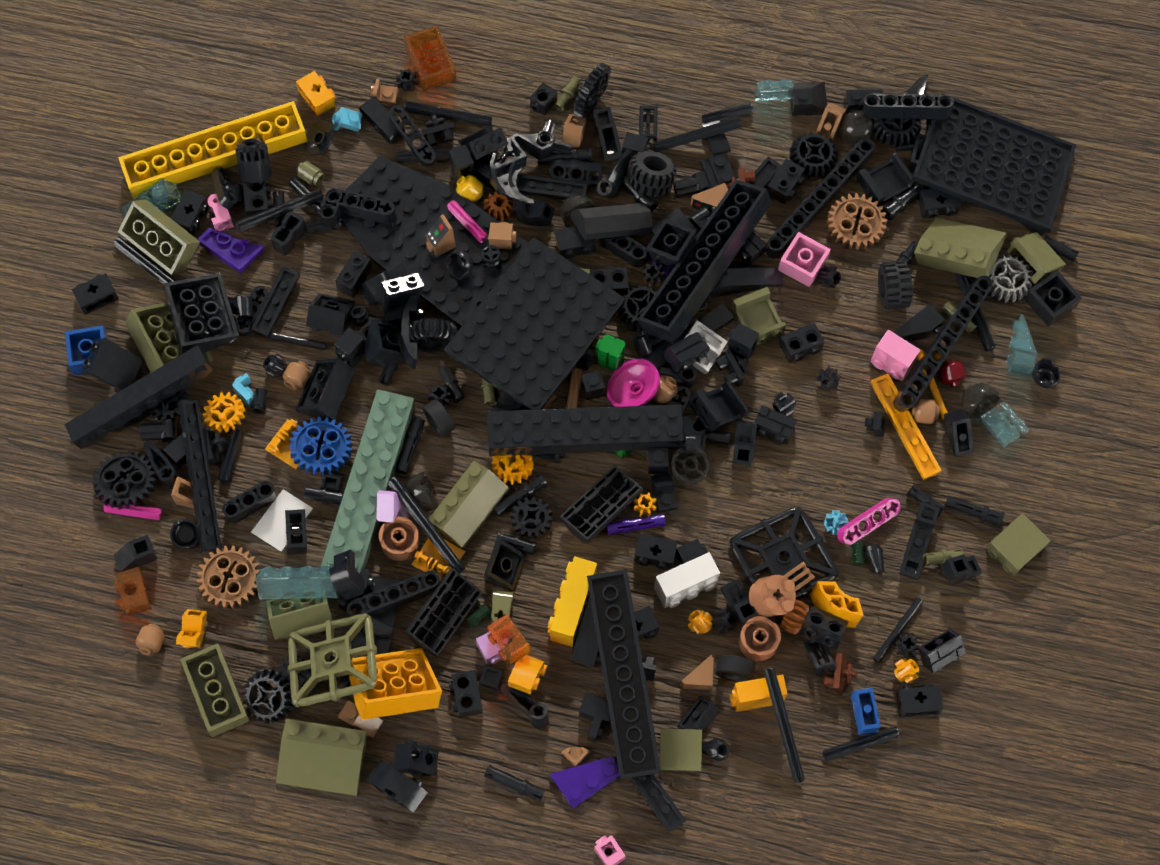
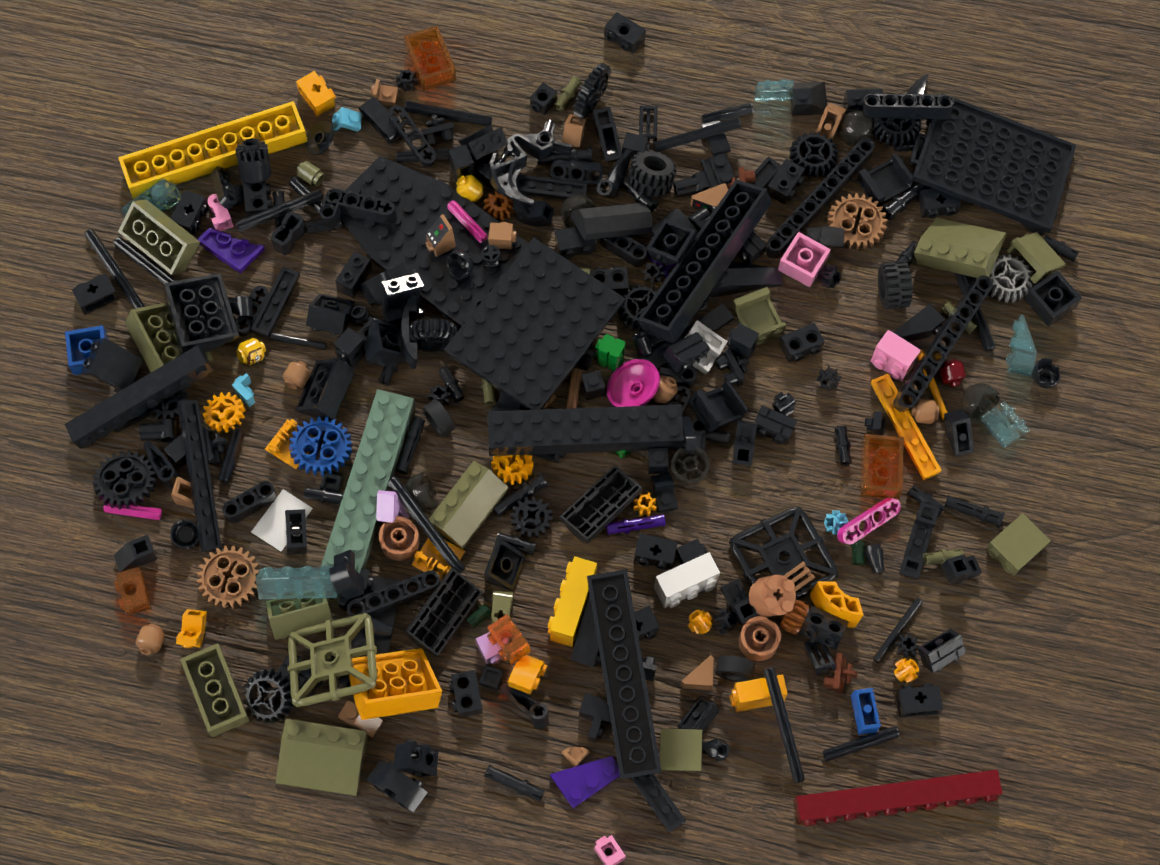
(114, 269): none -> black axle
(251, 351): none -> yellow head
(258, 405): black pin -> none
(274, 365): black gear -> none
(620, 24): none -> black brick
(827, 236): none -> black slope
(843, 445): none -> black pin
(881, 466): none -> clear orange brick
(897, 797): none -> dark red brick

